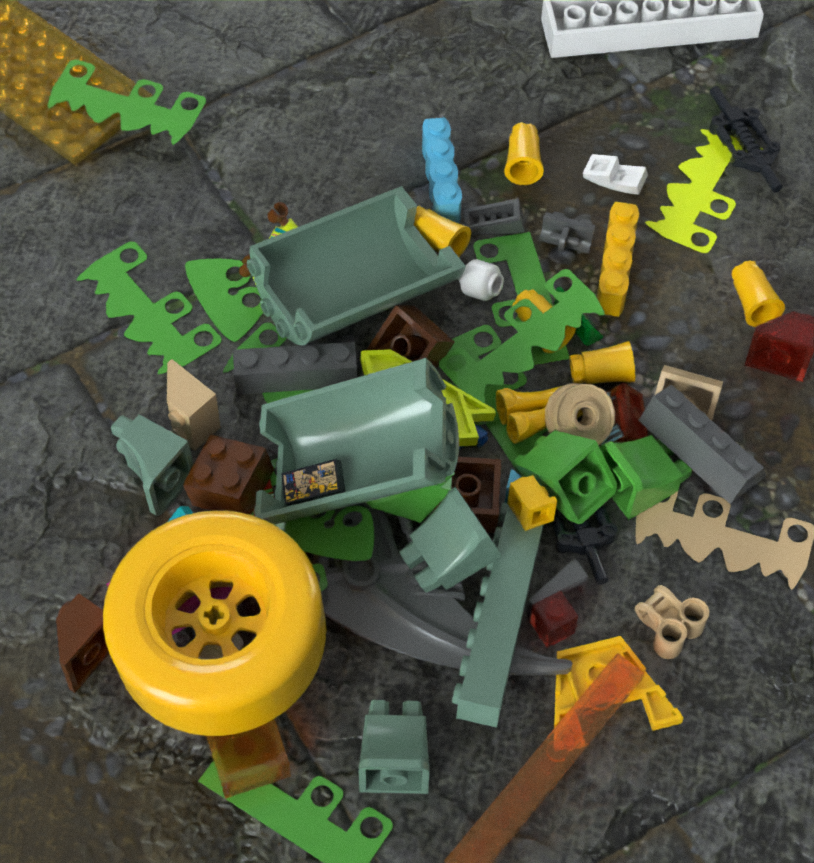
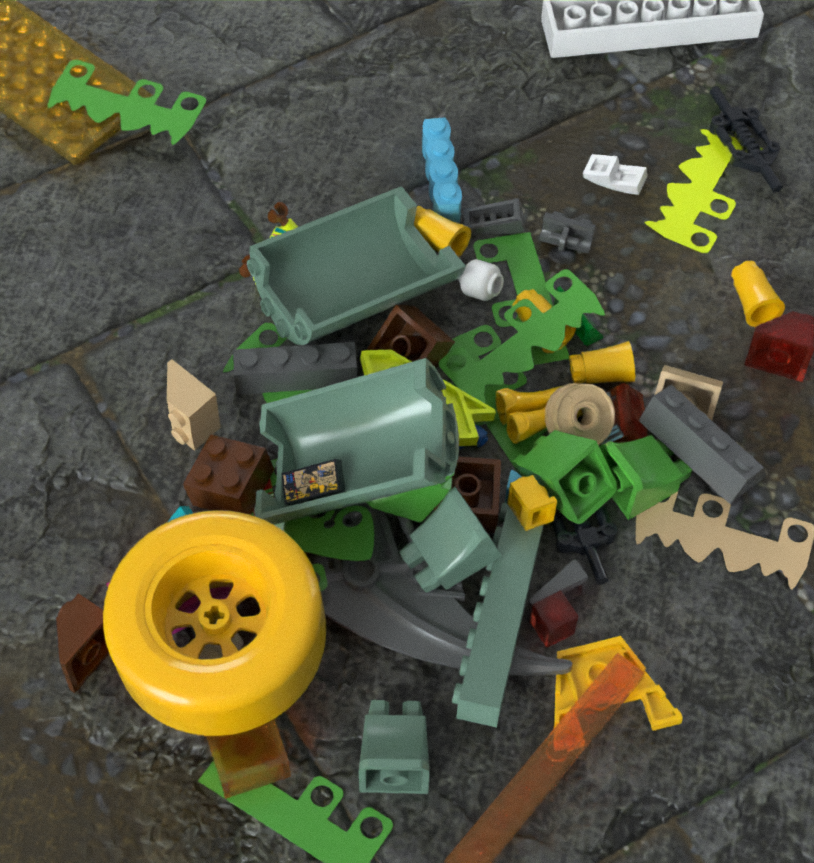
(150, 320): bright green piece -> none
(156, 457): sand green hips -> none
(211, 288): bright green piece -> none
(524, 158): yellow plant -> none
(617, 258): yellow brick -> none
(668, 617): tan piece -> none

